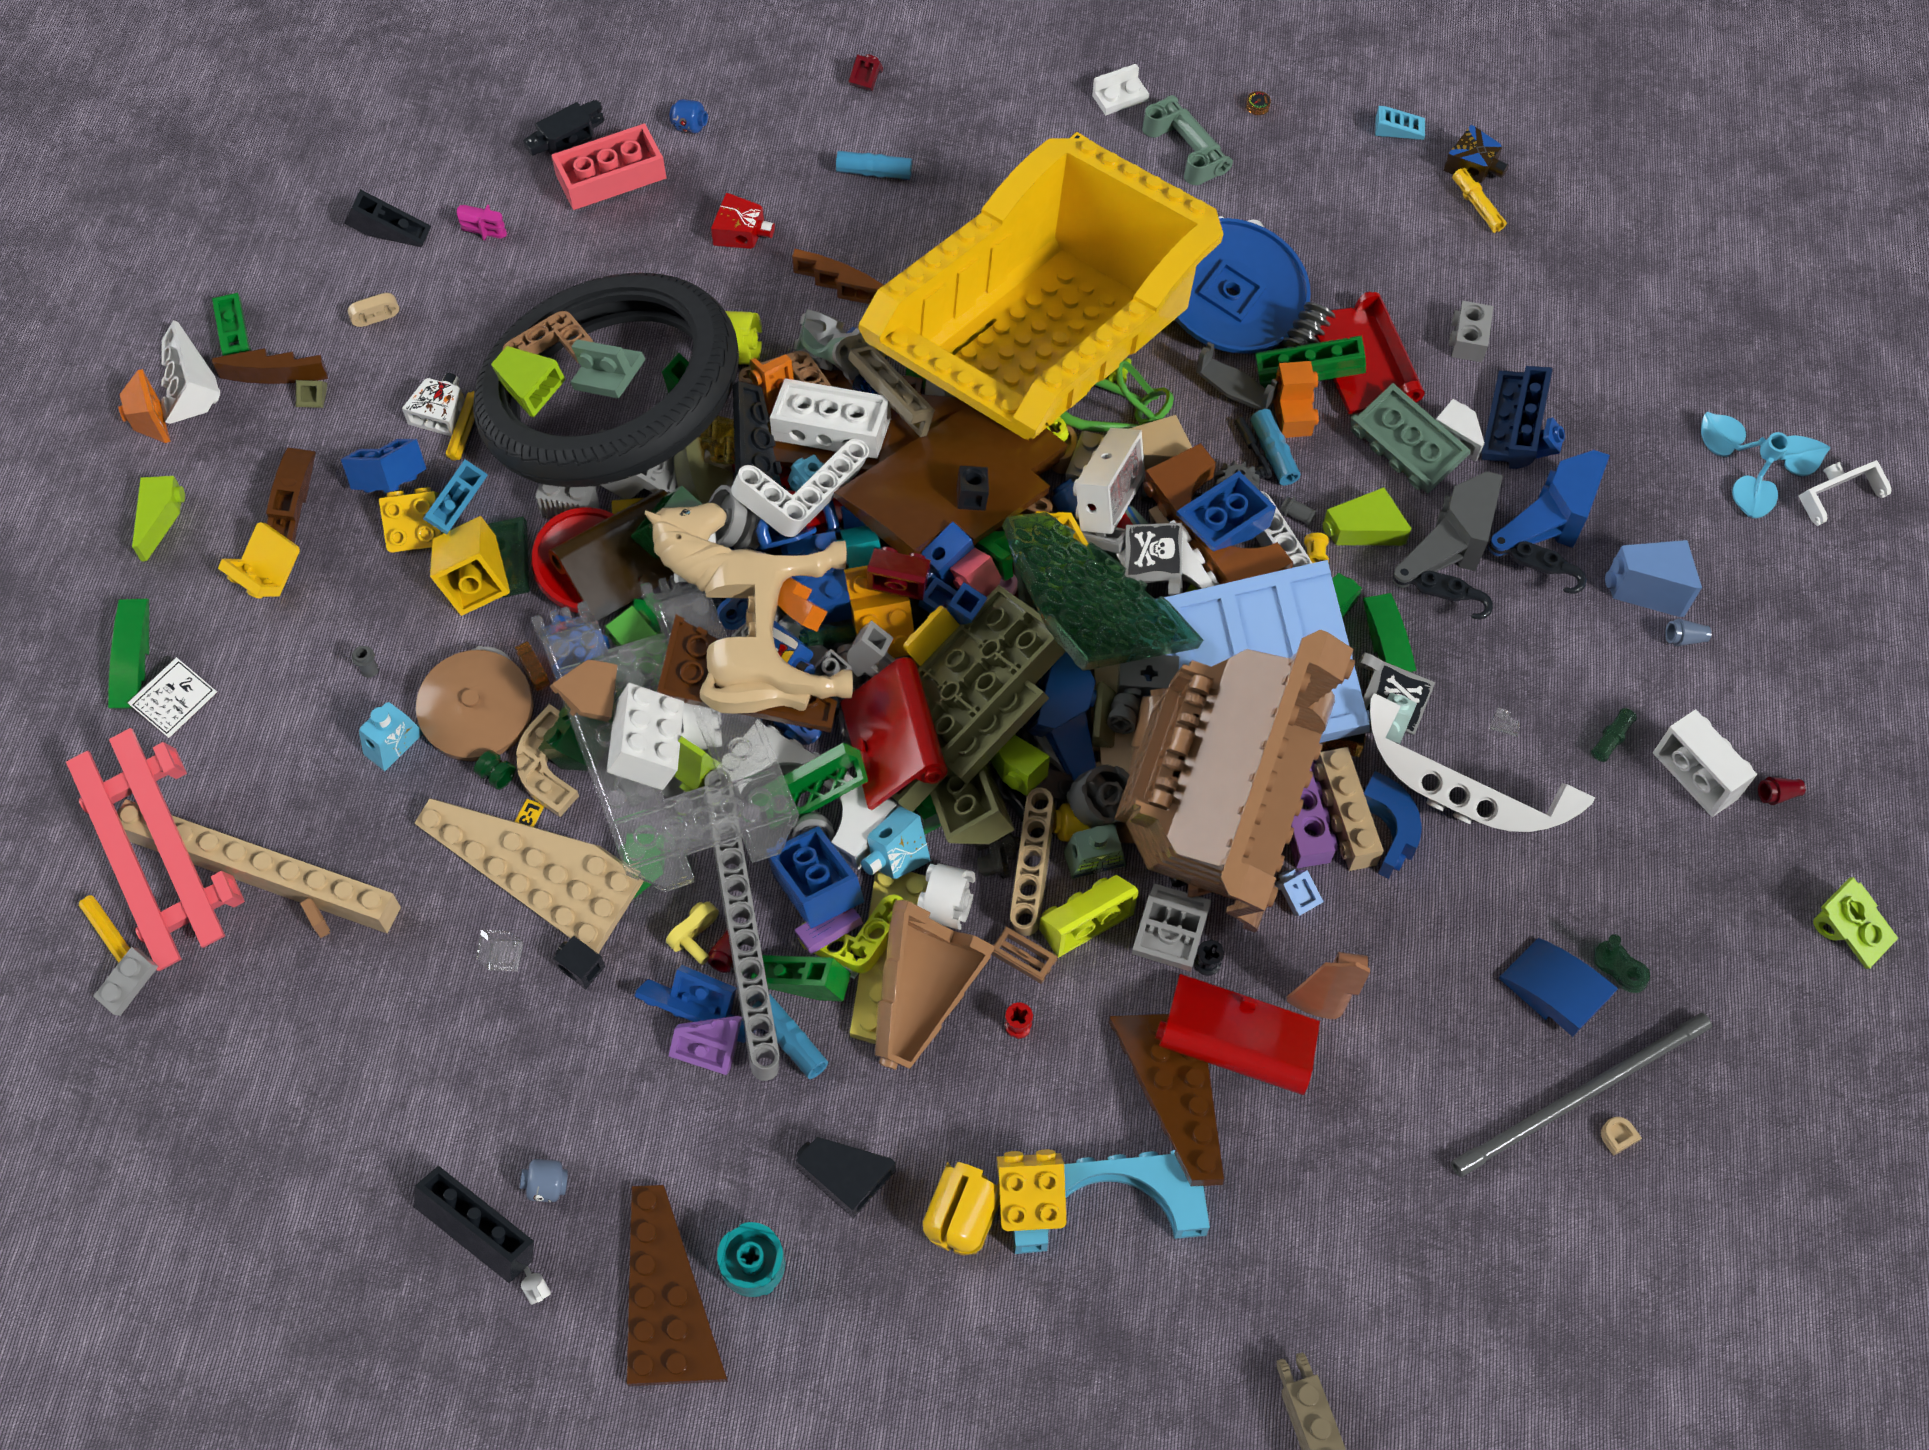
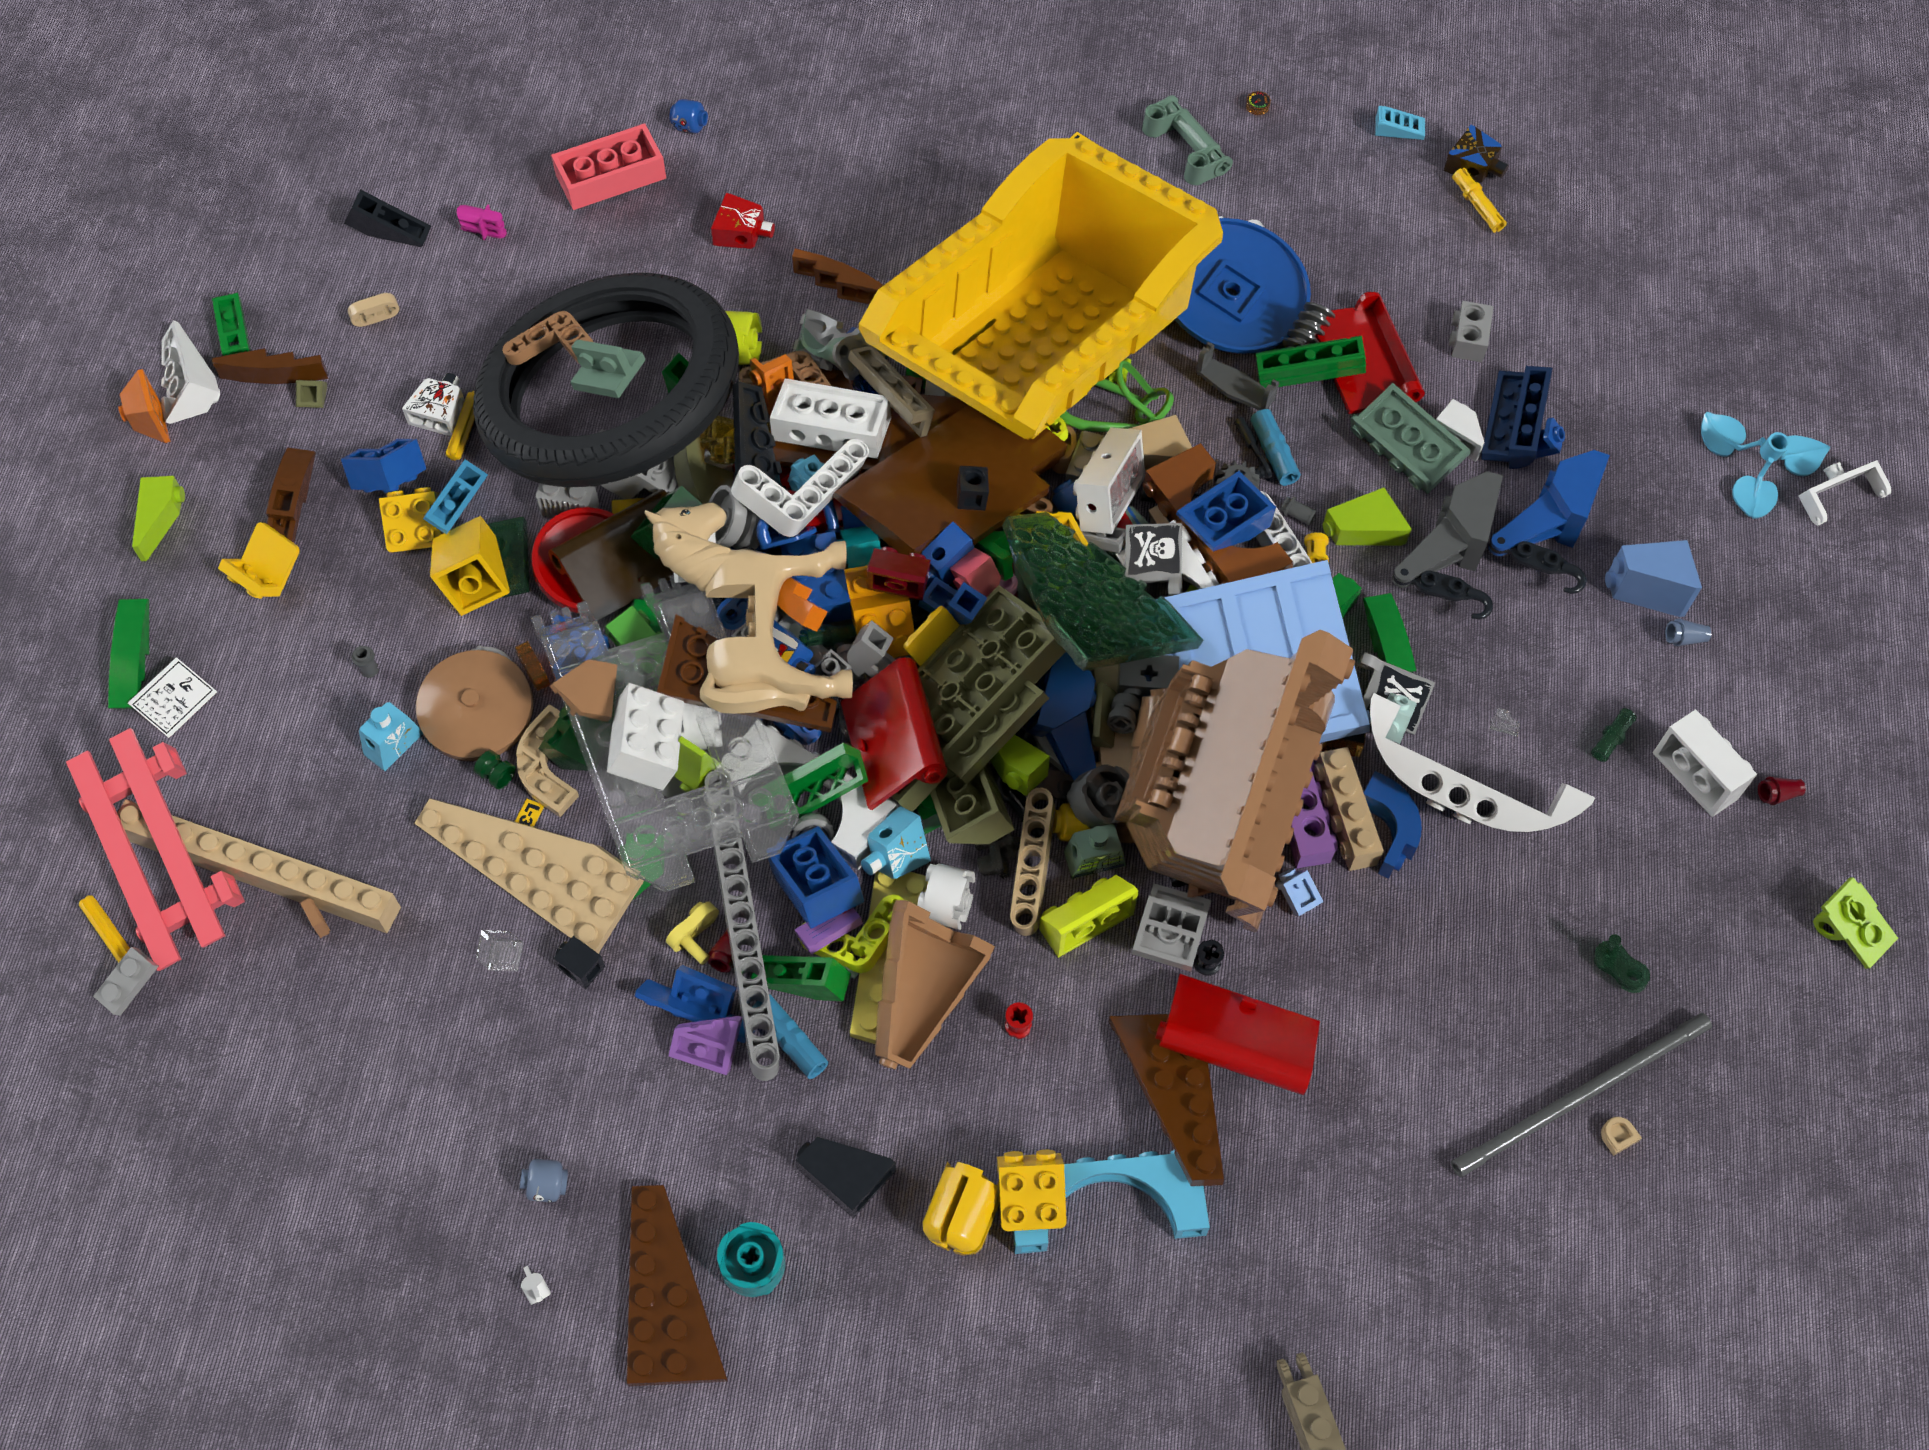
(473, 1224): black brick -> none
(528, 377): lime slope -> none
(565, 128): black hinge -> none
(865, 72): dark red bracket -> none
(874, 165): dark azure axle -> none
(1019, 965): medium nougat tile -> none
(1119, 90): white bracket -> none
(1295, 399): orange brick -> none
(1331, 986): nougat panel -> none
(1558, 985): blue slope -> none

